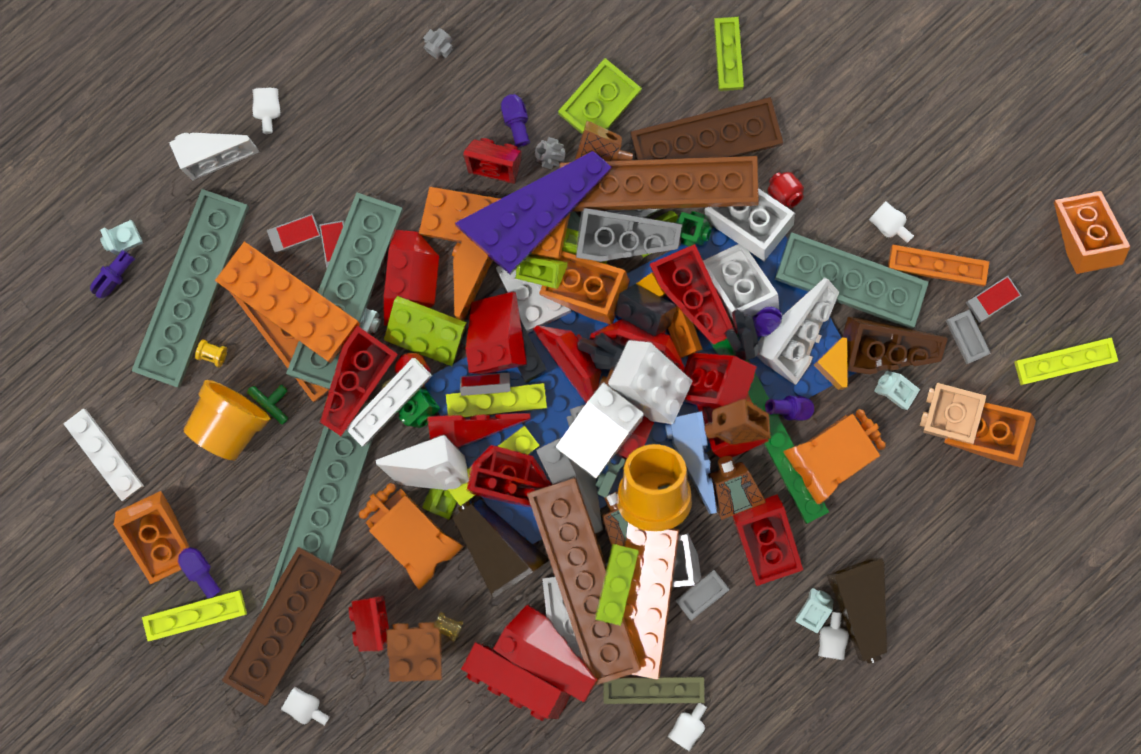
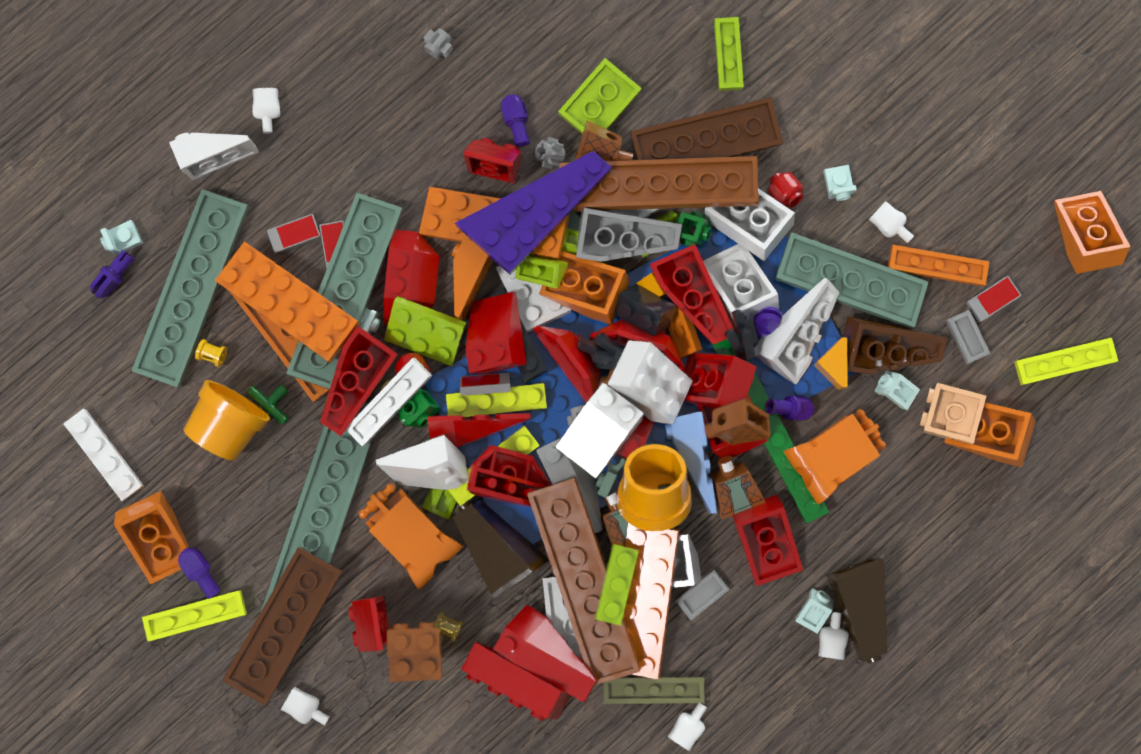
(839, 183): none -> light aqua bracket

